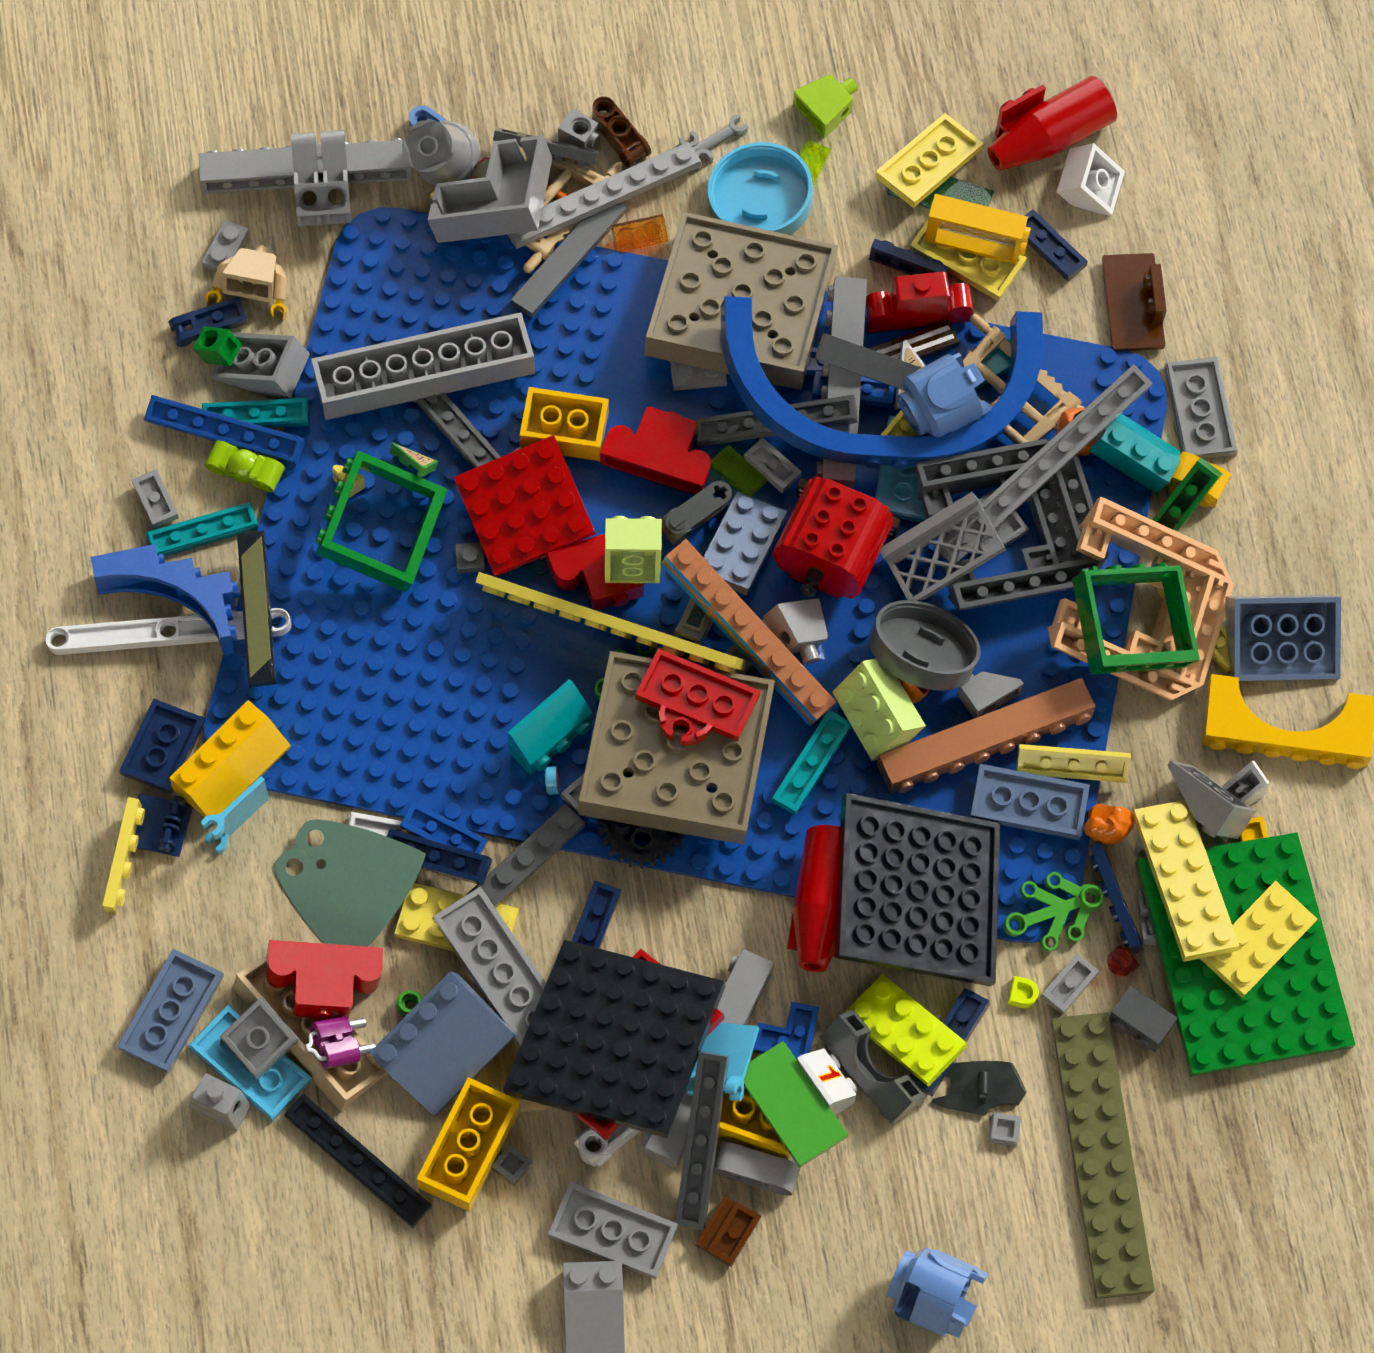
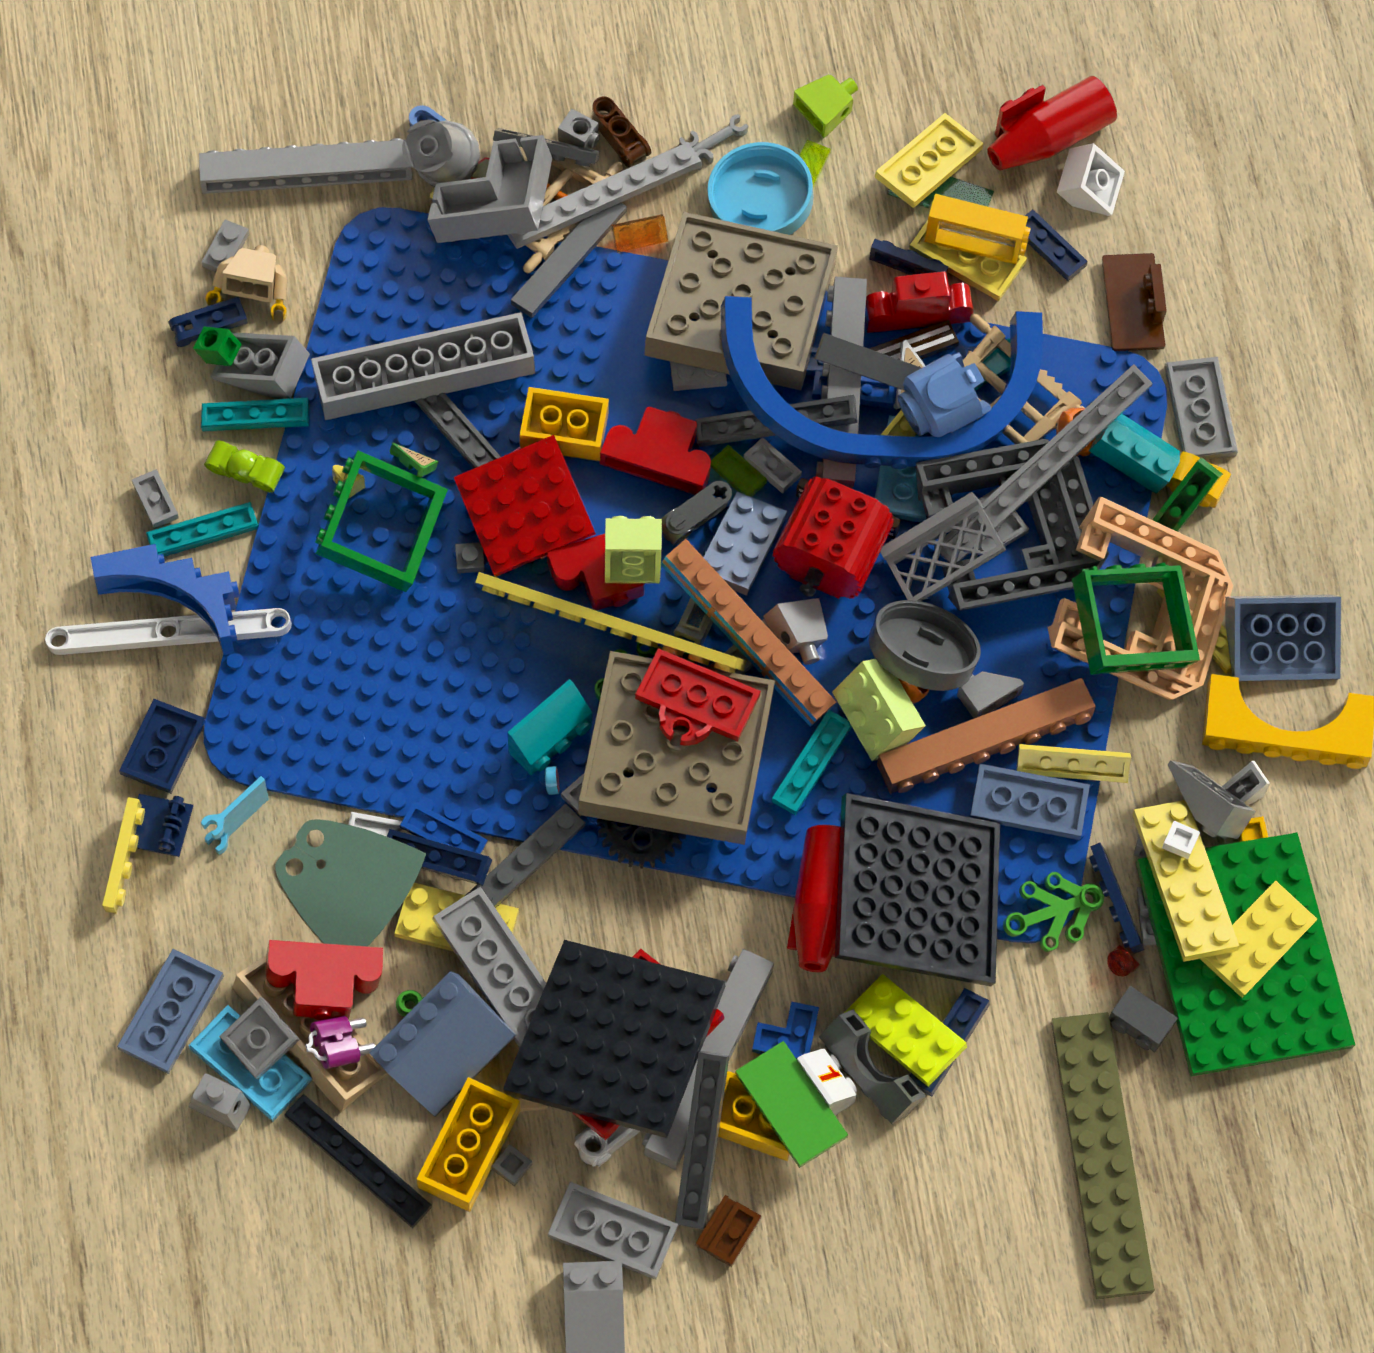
(224, 428): blue tile -> none
(229, 761): yellow slope -> none
(256, 609): olive tile -> none
(307, 177): light grey connector -> none
(597, 915): dark blue plate -> none
(737, 1043): medium azure flag -> none
(756, 1168): light grey beam -> none
(932, 1291): medium blue piece -> none
(981, 1086): pearl dark grey shield -> none
(1004, 1129): light grey tile -> none
(1022, 993): neon yellow tile -> none
(1069, 984): light grey plate -> none
(1108, 824): orange hair -> none
(1181, 840): none -> white plate

